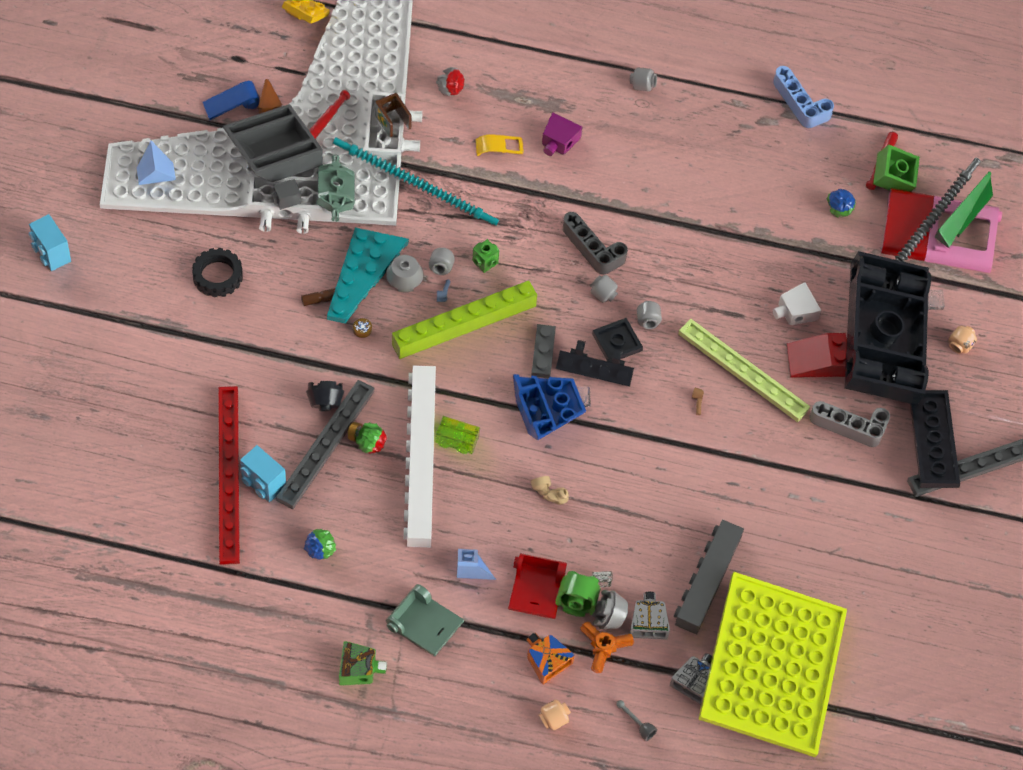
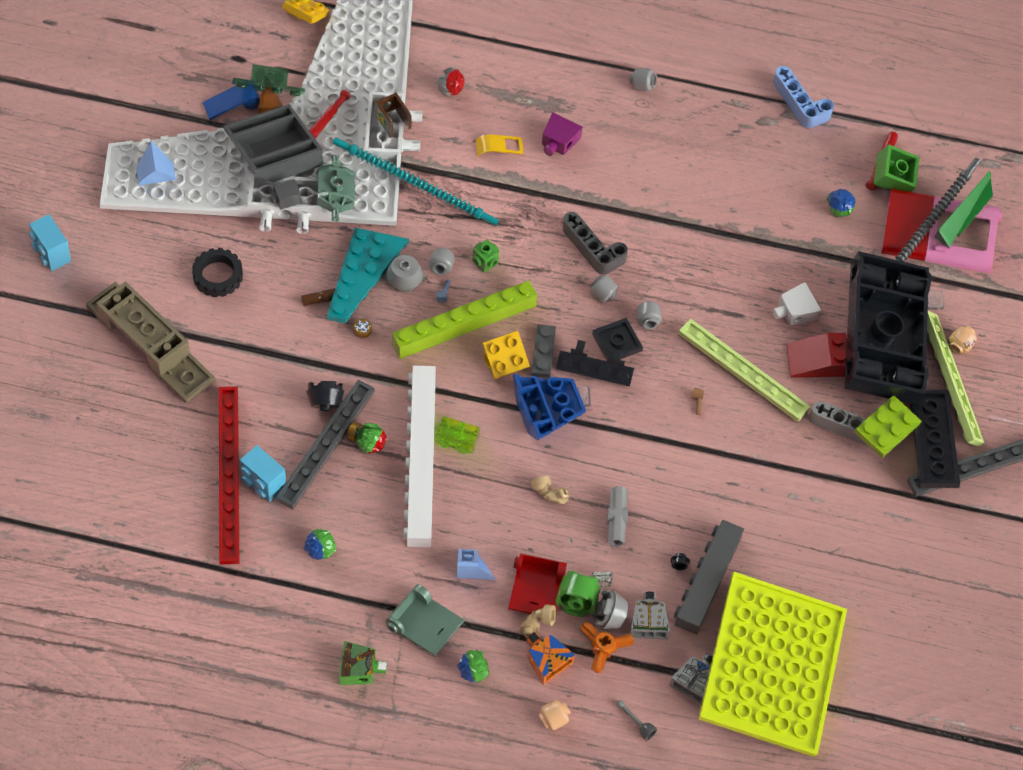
(165, 347): none -> dark tan bracket
(269, 78): none -> clear green bracket
(473, 666): none -> bright green piece
(505, 354): none -> yellow plate
(532, 623): none -> tan arm
(617, 516): none -> light grey piece
(680, 561): none -> black plate
(887, 426): none -> lime plate
(953, 381): none -> yellowish green plate

